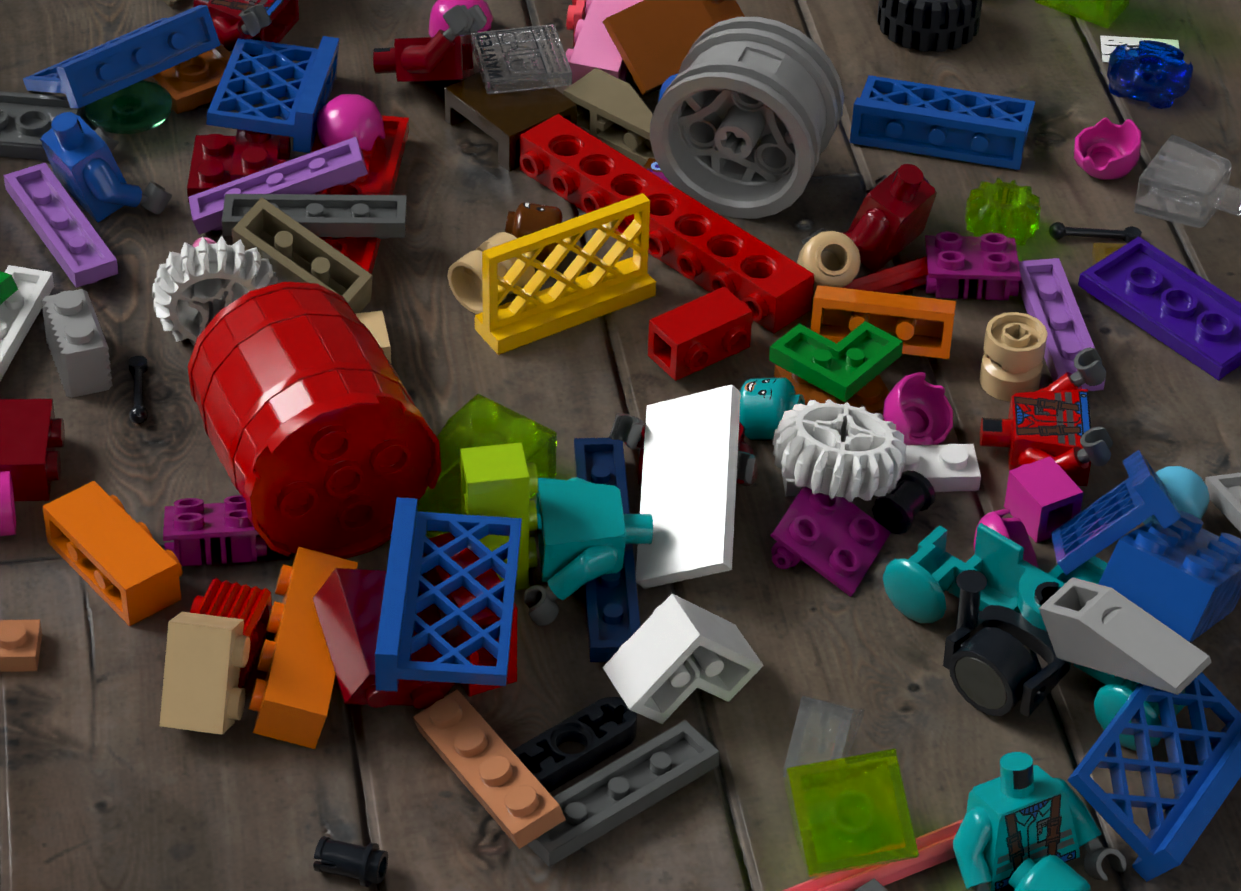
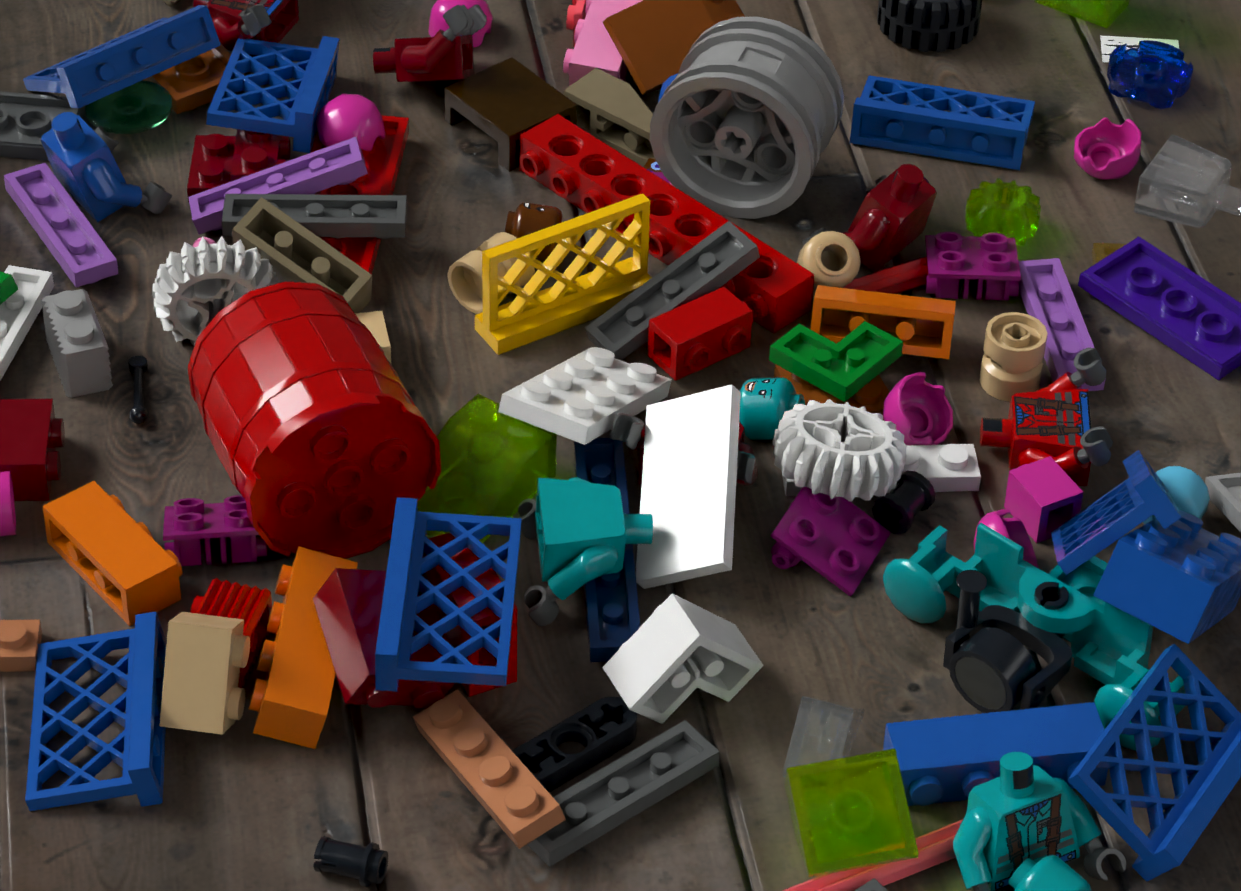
(142, 738): none -> blue fence
(499, 485): lime brick -> none
(521, 59): clear tile -> none
(585, 394): none -> white plate
(686, 279): none -> dark grey plate
(953, 754): none -> blue brick
(1058, 230): black hinge -> none
(1115, 636): light grey slope -> none

